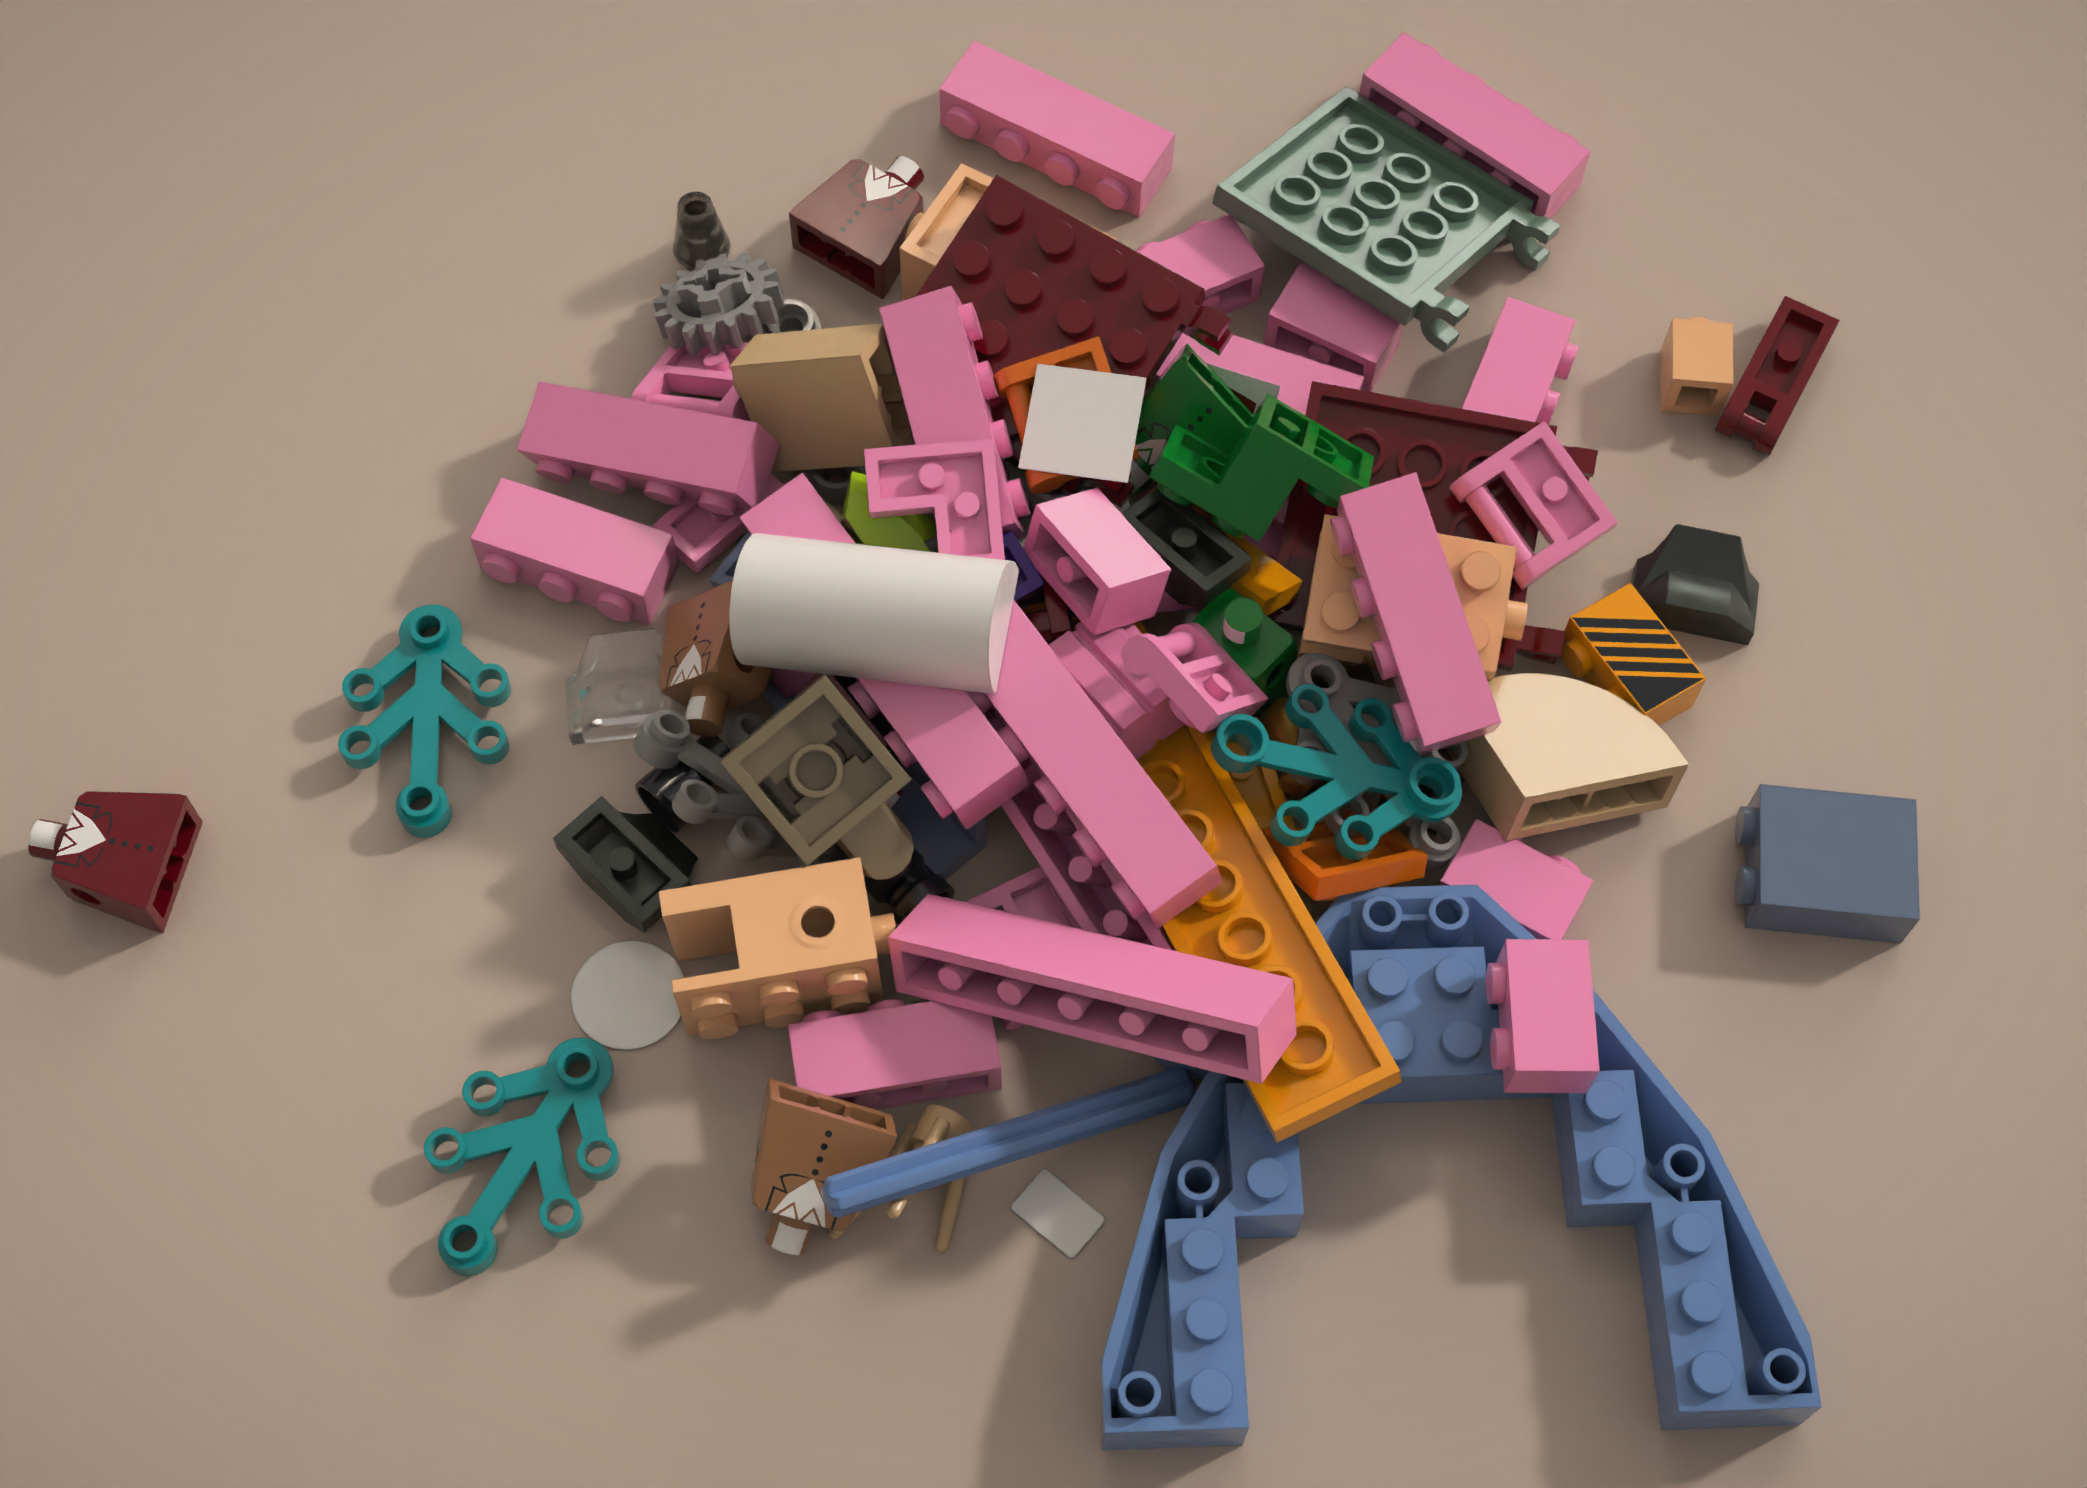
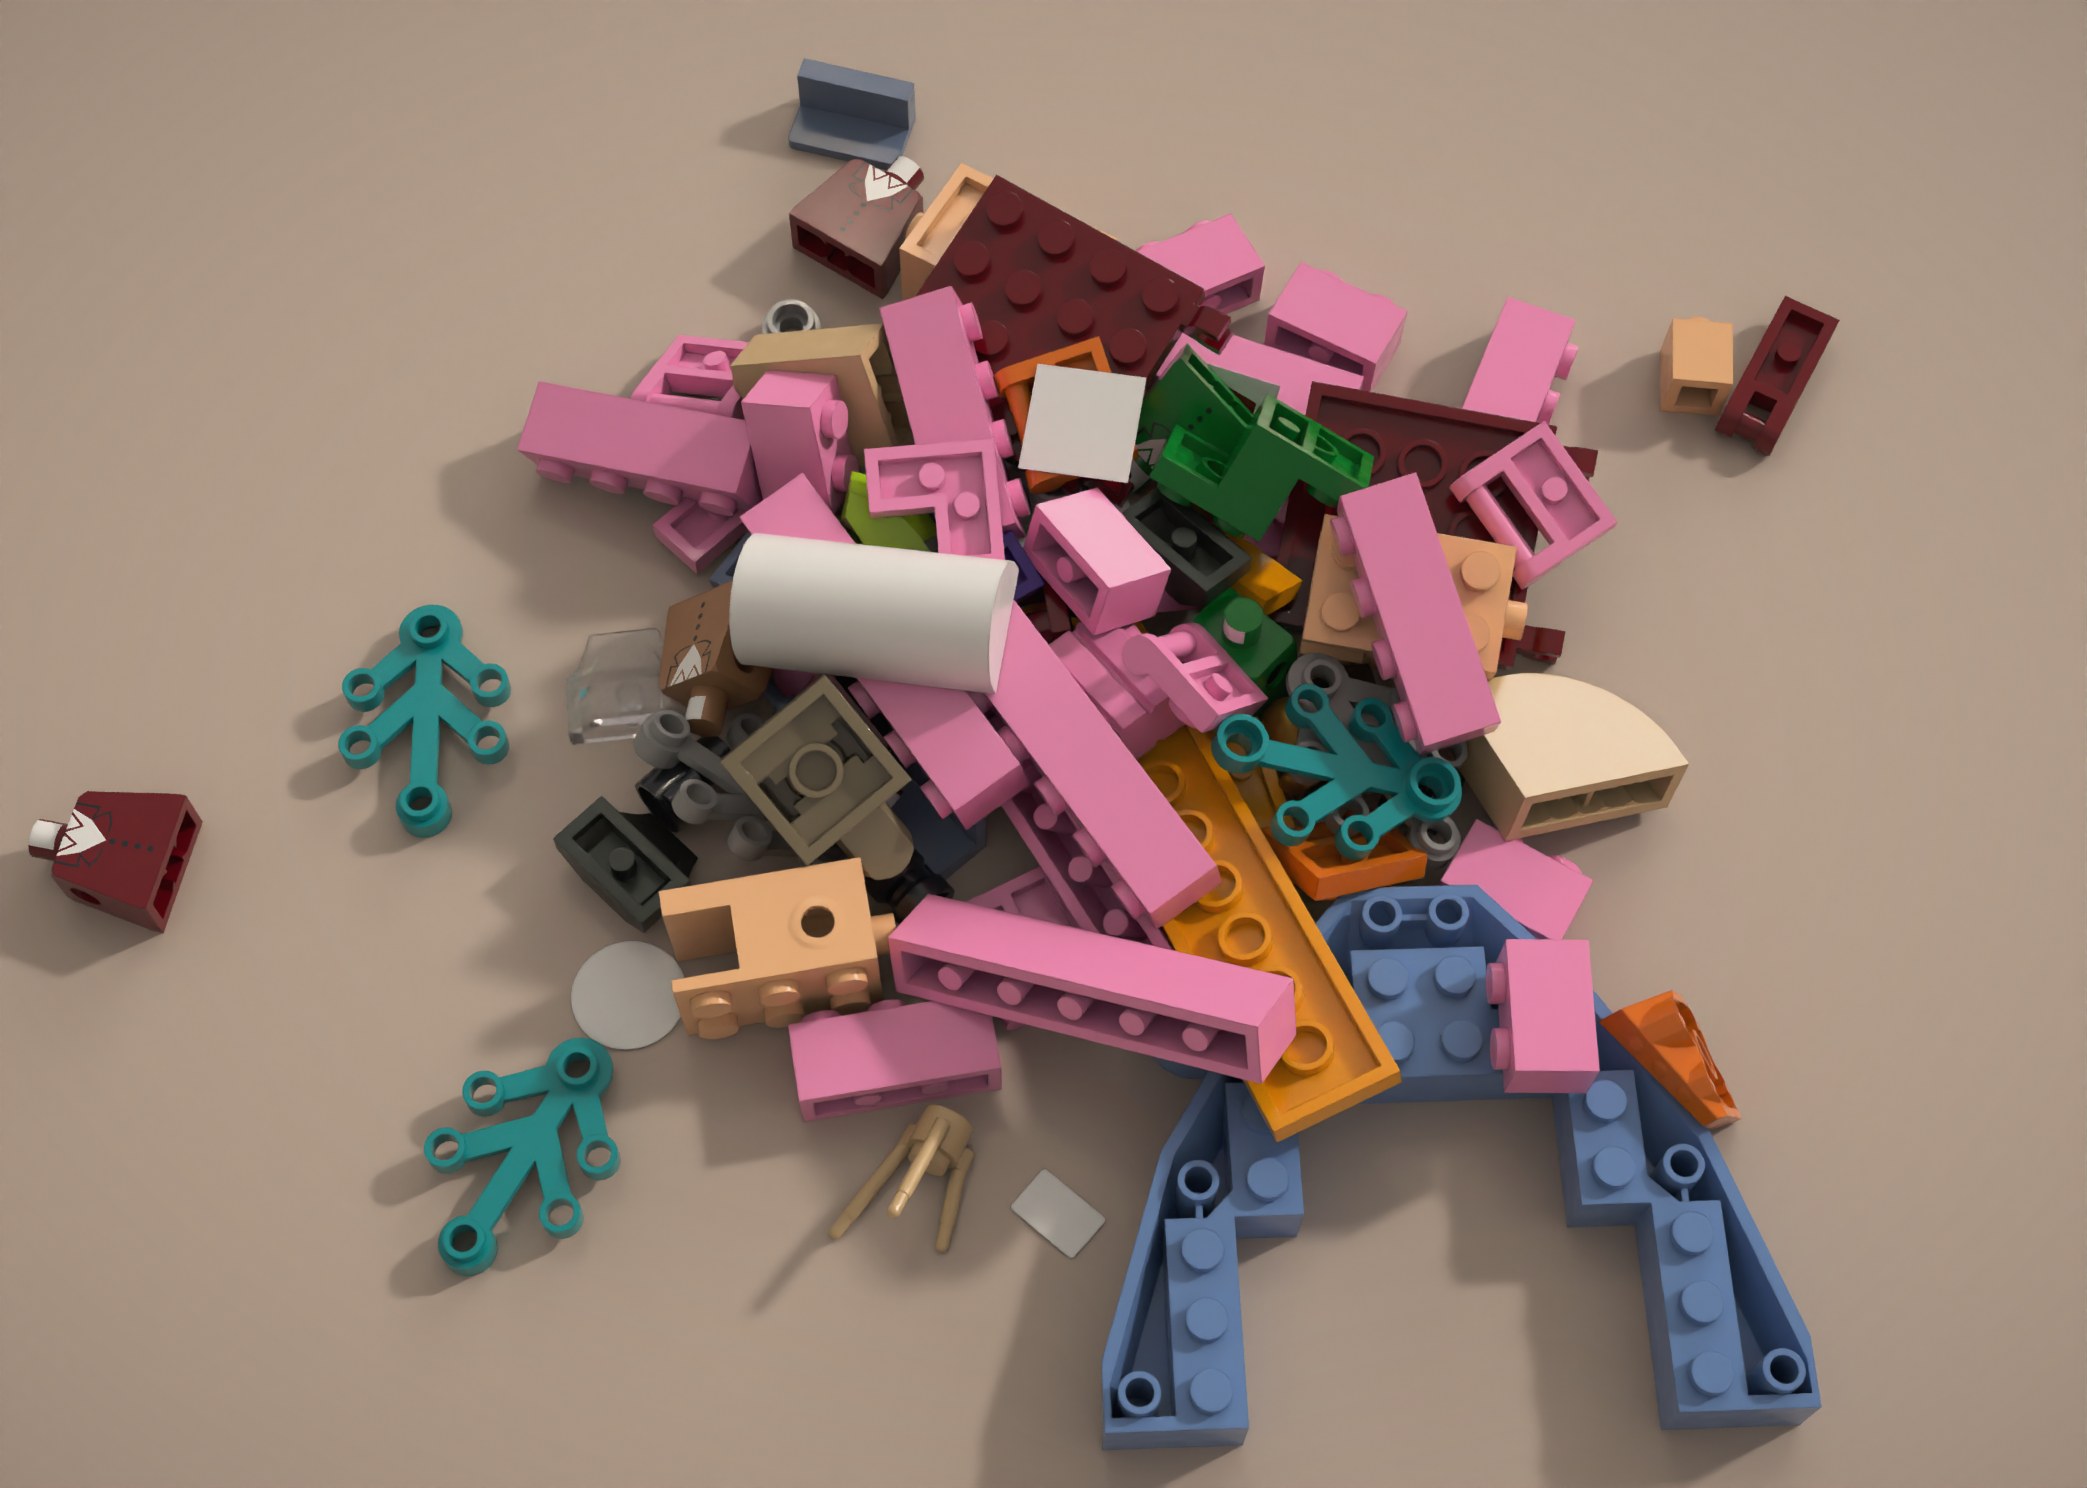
(575, 552): bright pink brick -> none
(698, 231): clear smoke cone -> none
(718, 303): light grey gear -> none
(799, 1146): medium nougat torso -> none
(800, 428): none -> bright pink brick
(852, 114): none -> sand blue panel
(1005, 1142): medium blue axle -> none
(1056, 129): bright pink brick -> none
(1382, 211): sand green plate -> none
(1476, 123): bright pink brick -> none
(1632, 655): brick -> none
(1673, 1050): none -> orange slope
(1700, 584): pearl dark grey slope -> none
(1829, 863): sand blue brick -> none

